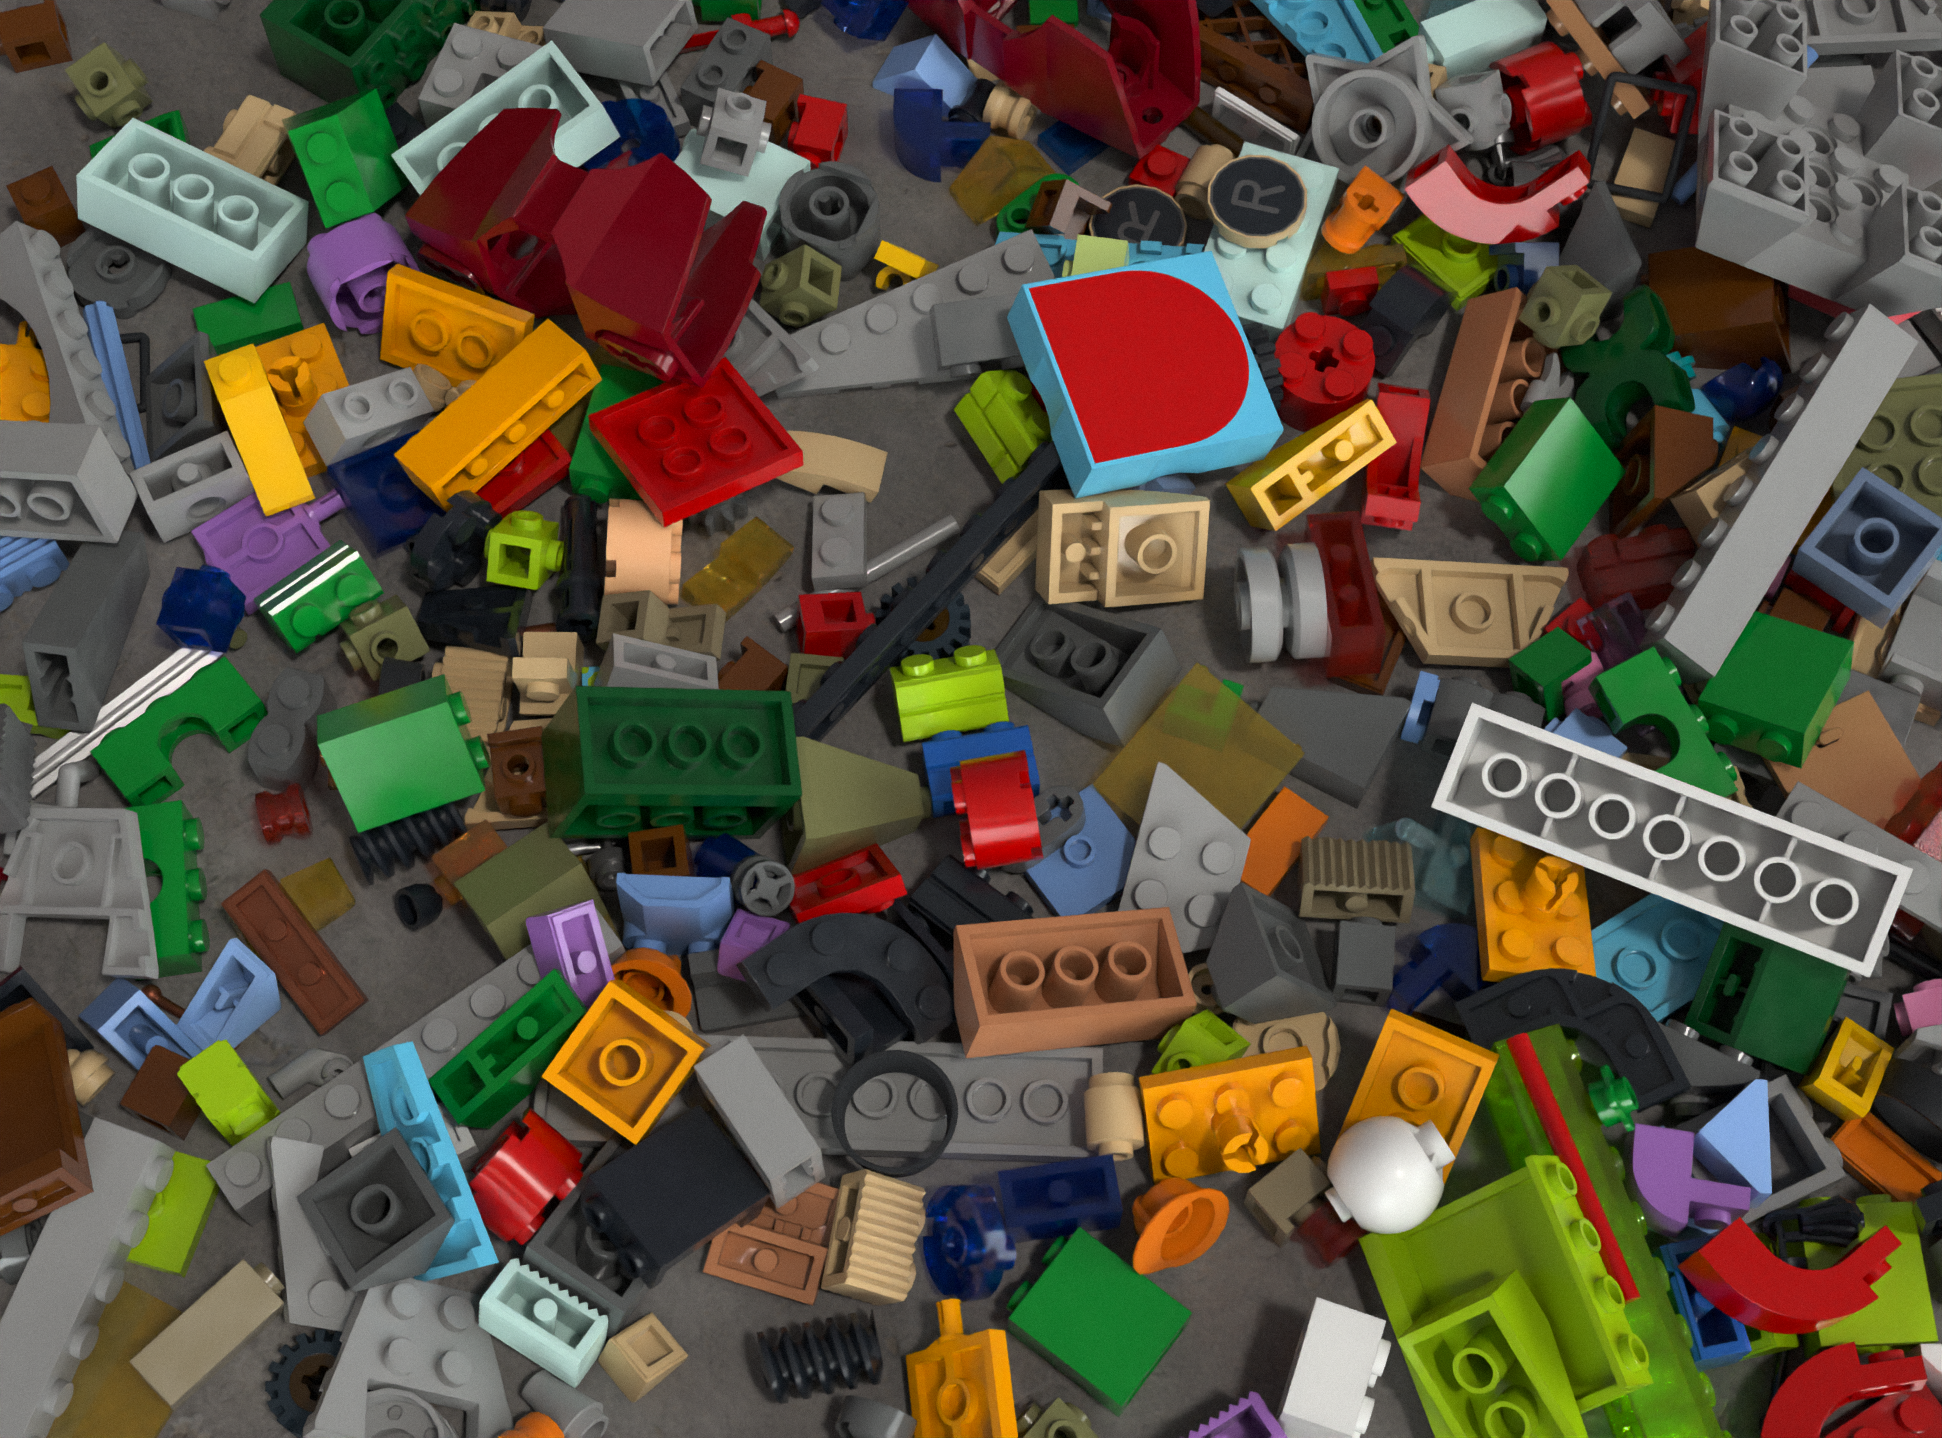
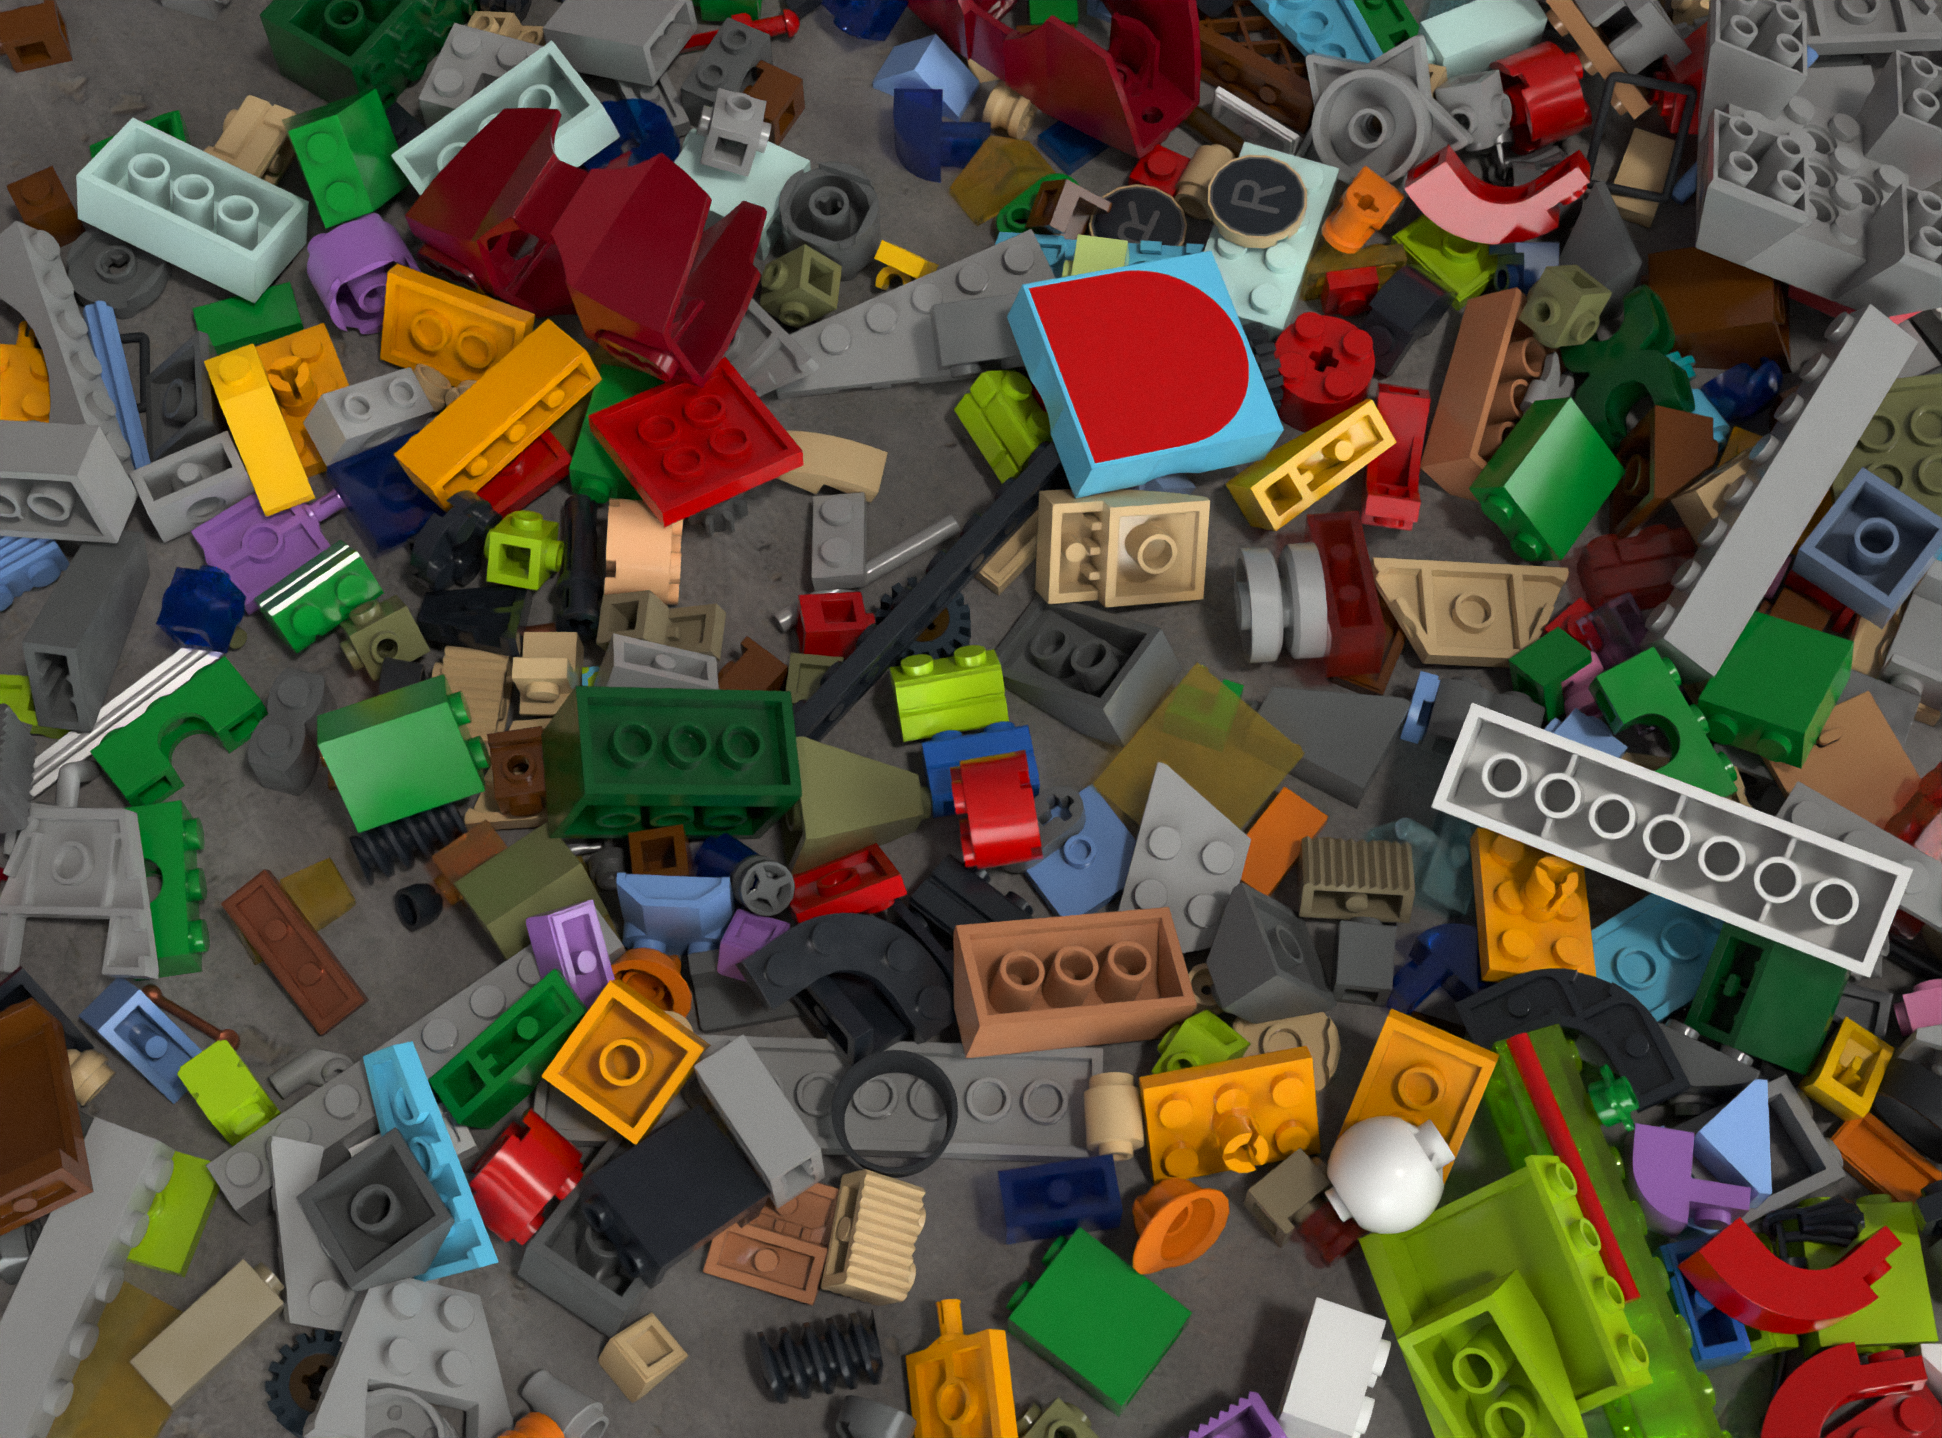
(109, 86): olive brick -> none
(160, 1096): reddish brown panel -> none
(232, 999): light blue slope -> none
(283, 814): clear red wheel -> none
(543, 1322): light aqua brick -> none
(742, 569): clear yellow slope -> none
(820, 130): red brick -> none
(967, 1242): clear blue plate -> none
(974, 103): black pin -> none

